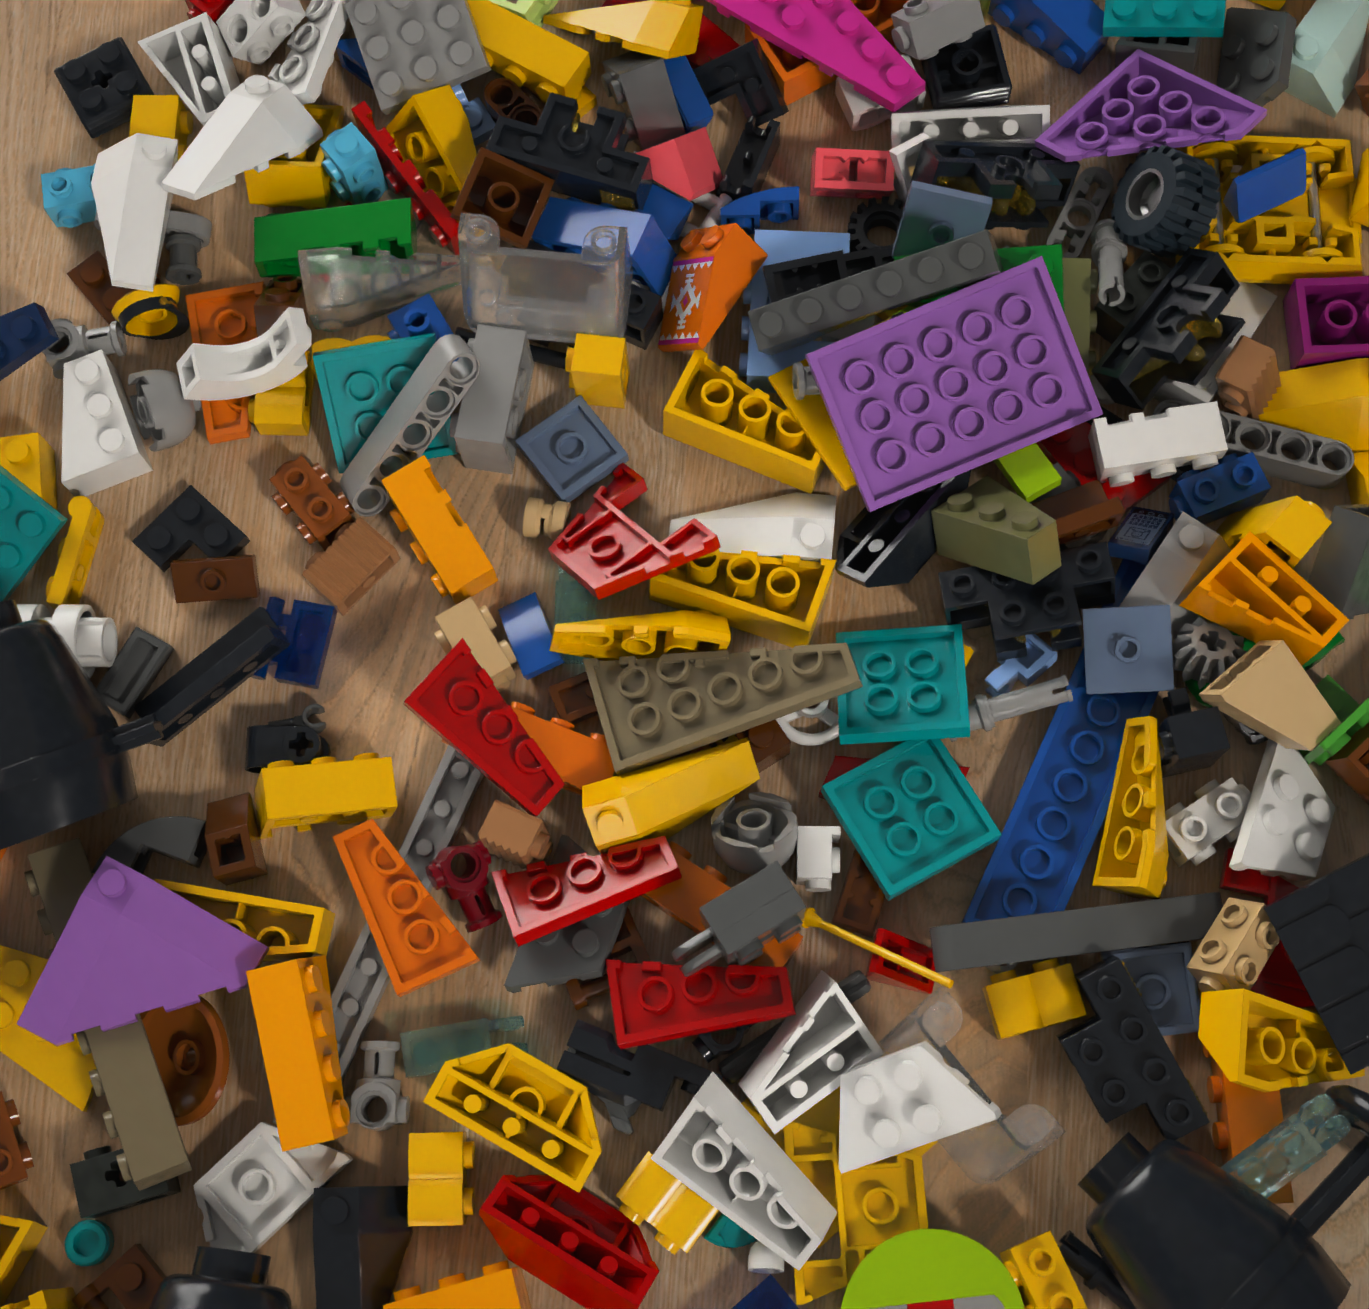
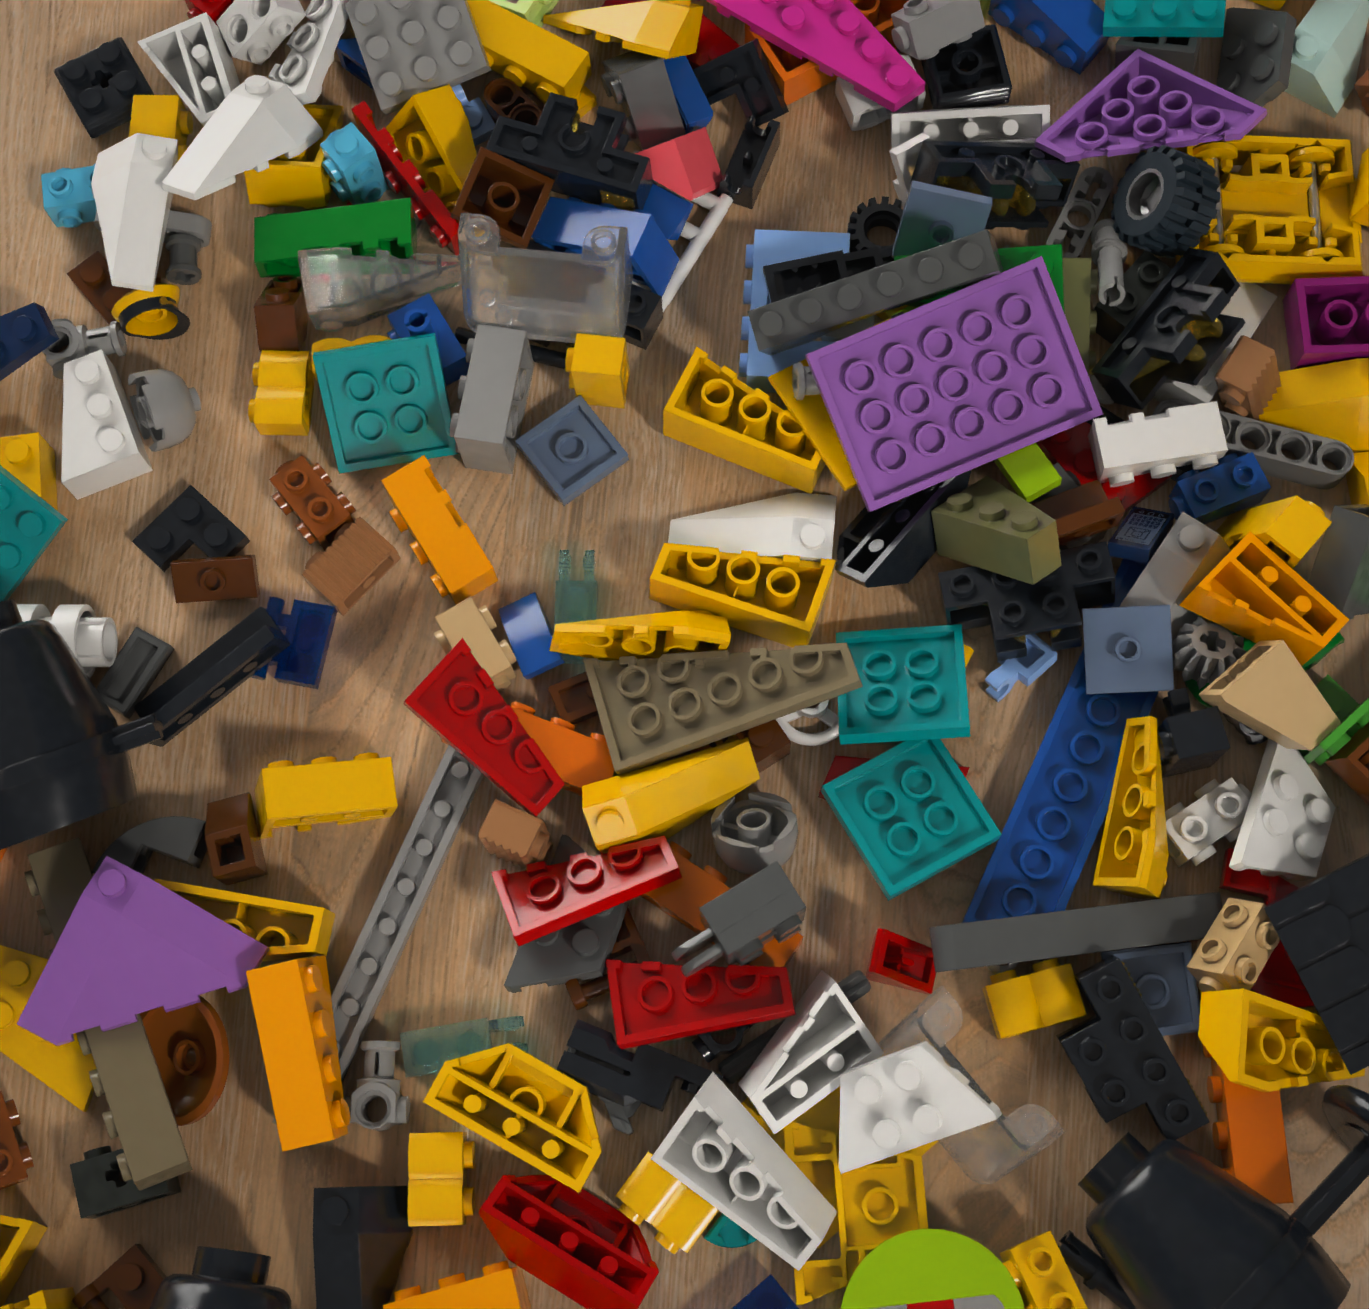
(75, 553): yellow plate -> none
(89, 1243): teal tile -> none
(225, 319): orange wing -> none
(247, 367): white arch -> none
(261, 1188): white wing -> none
(277, 743): black piece -> none
(303, 719): dark grey hand -> none
(404, 918): orange wing -> none
(412, 406): light grey beam -> none
(470, 886): dark red connector -> none
(545, 518): tan wheel -> none
(612, 552): red wing -> none
(706, 284): orange slope -> none
(764, 1260): white hinge -> none
(772, 204): blue slope -> none
(812, 919): yellow piece -> none
(817, 857): white brick -> none
(851, 173): coral brick -> none
(859, 900): reddish brown plate -> none
(985, 711): light grey pin -> none
(1267, 186): blue slope -> none
(1289, 1147): clear light blue hinge -> none

